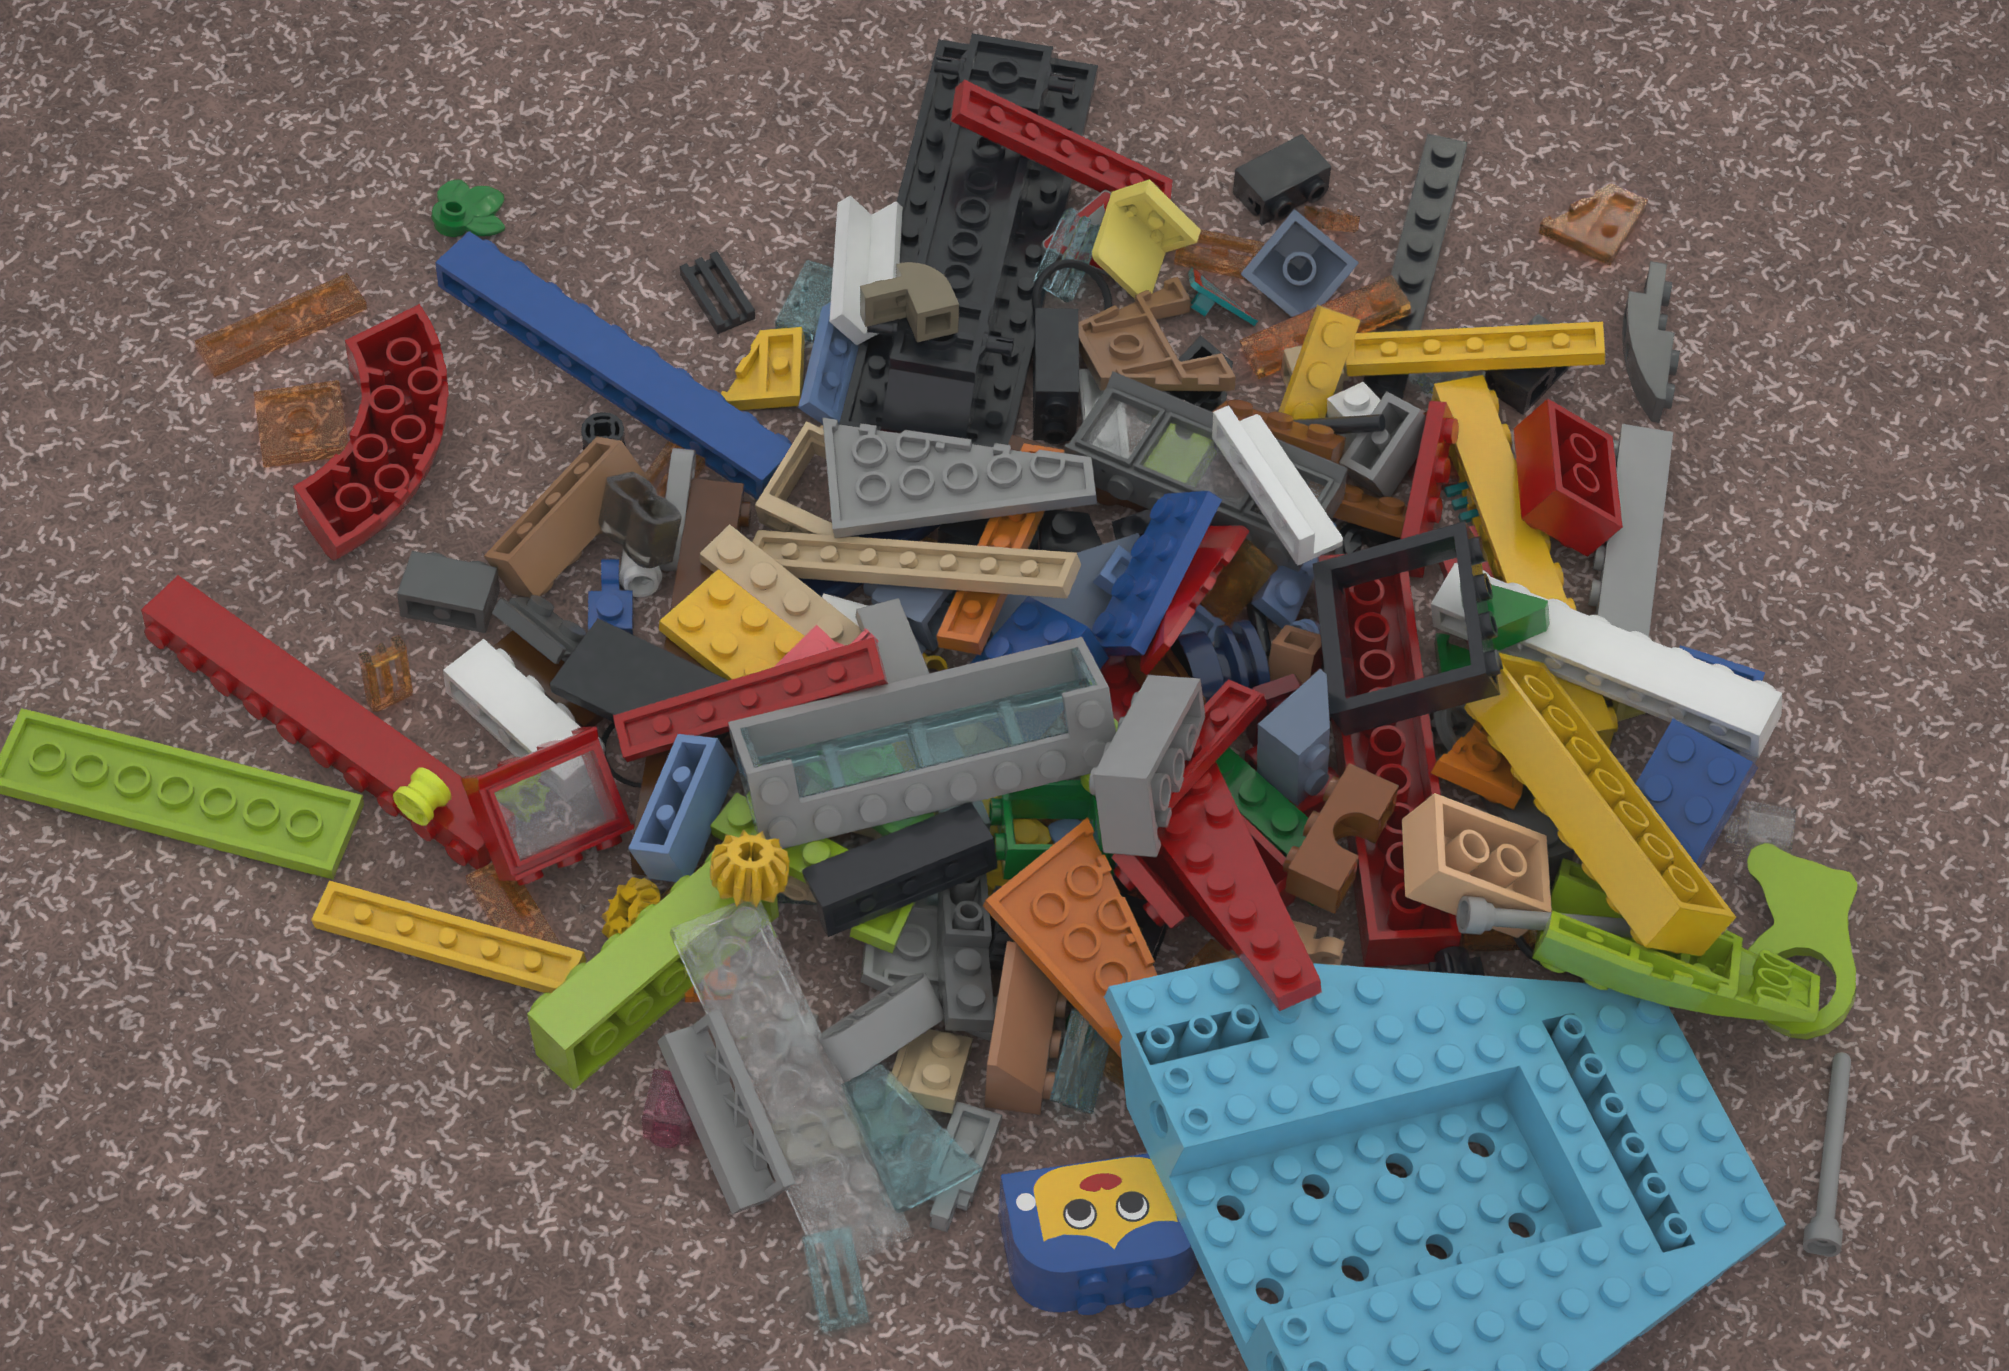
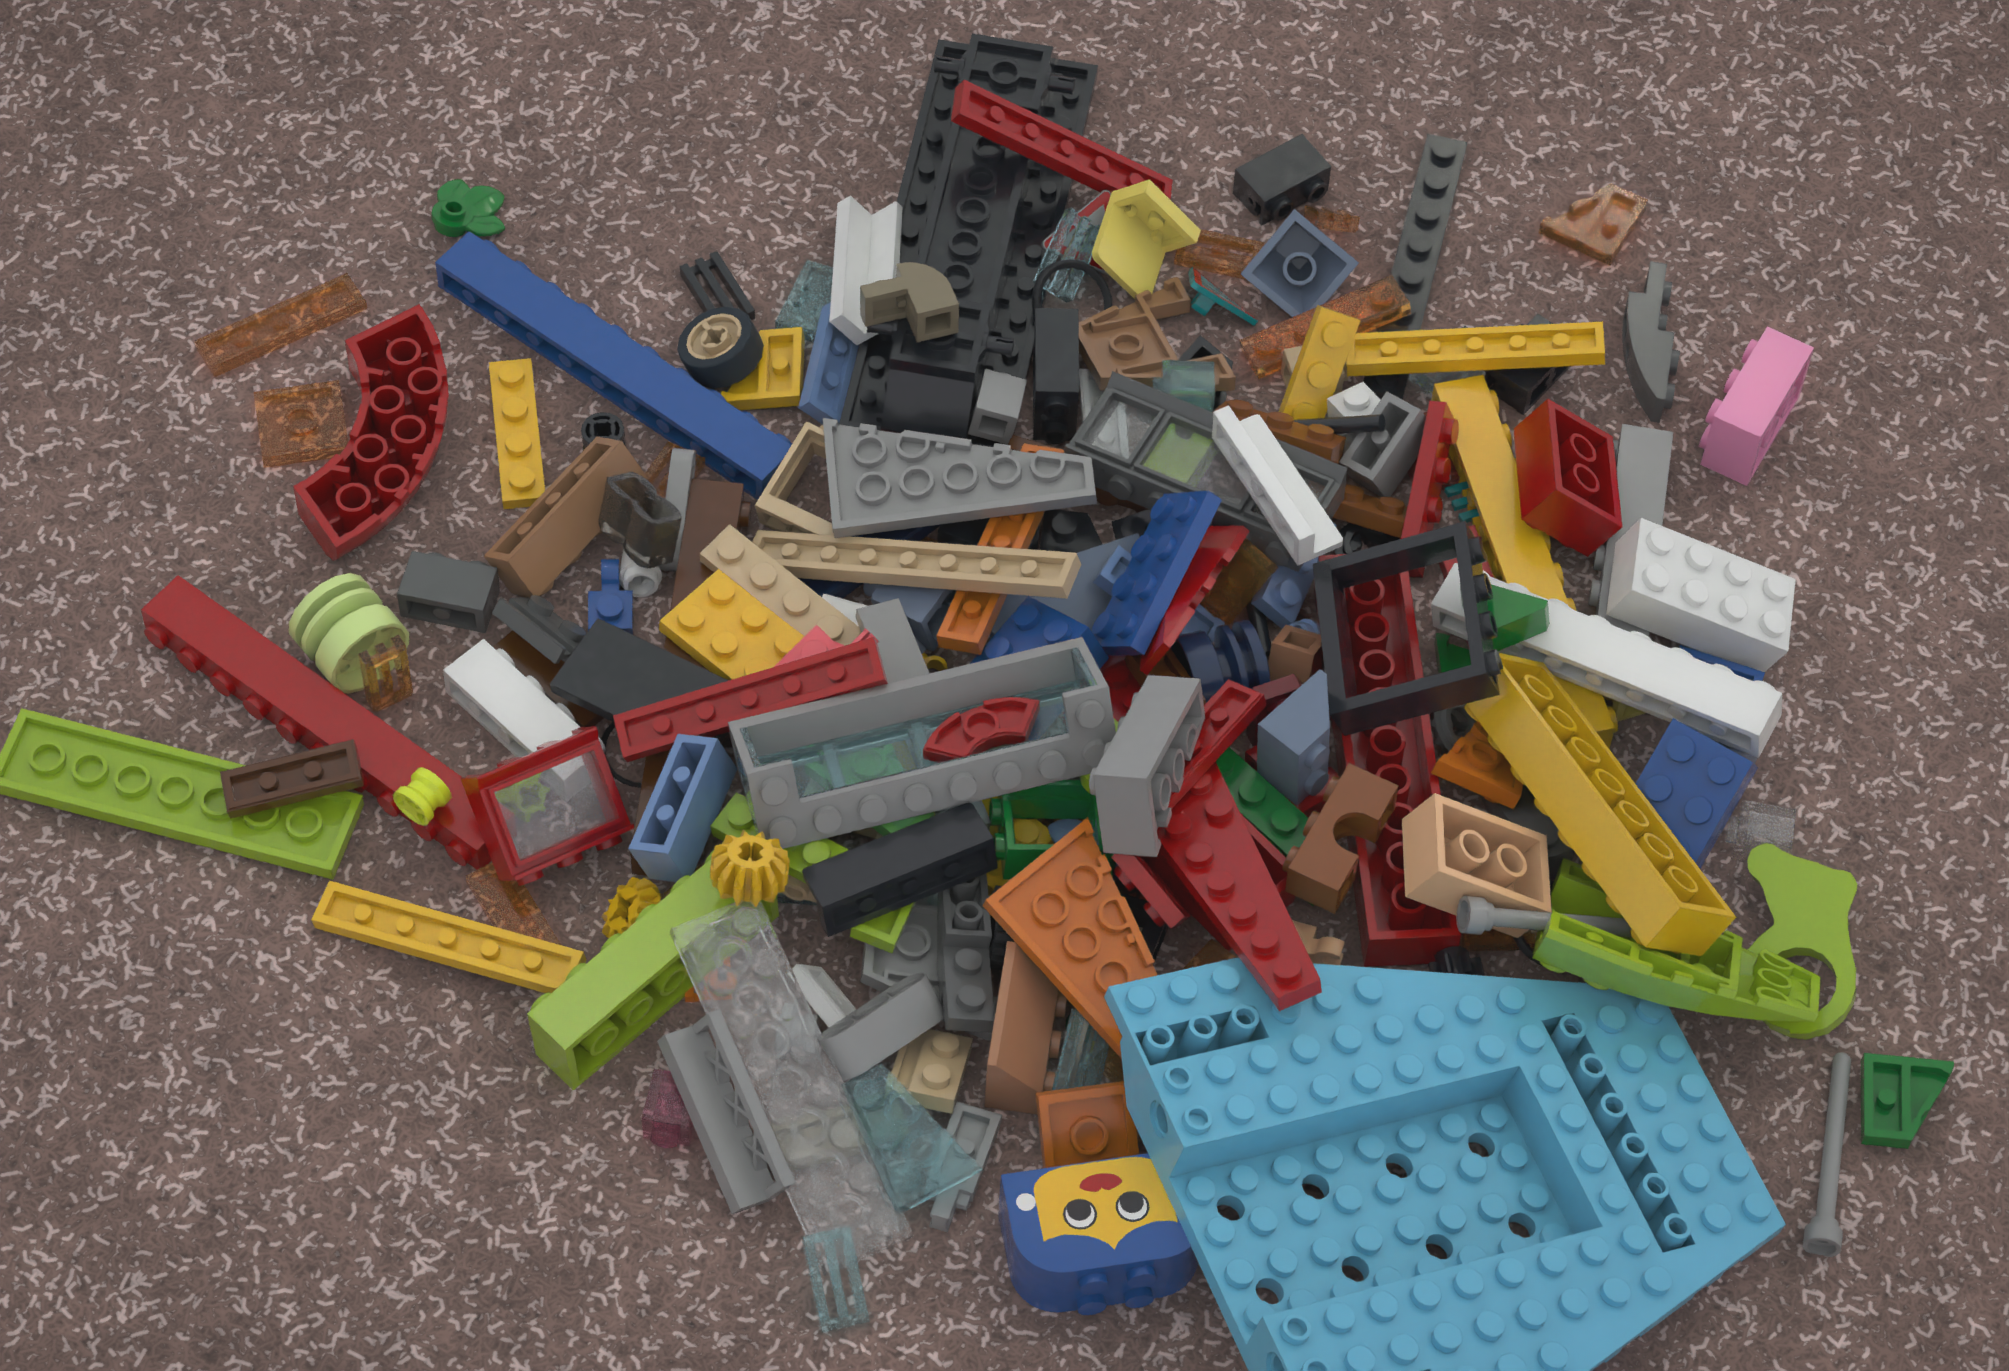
(291, 778): none -> reddish brown tile
(341, 622): none -> yellowish green wheel
(516, 432): none -> yellow plate
(720, 347): none -> black wheel
(822, 993): none -> white tile
(981, 728): none -> red tile
(997, 406): none -> light grey brick
(1085, 1124): none -> orange plate
(1188, 381): none -> clear light blue brick
(1701, 596): none -> white brick
(1754, 405): none -> bright pink brick
(1898, 1096): none -> green wing

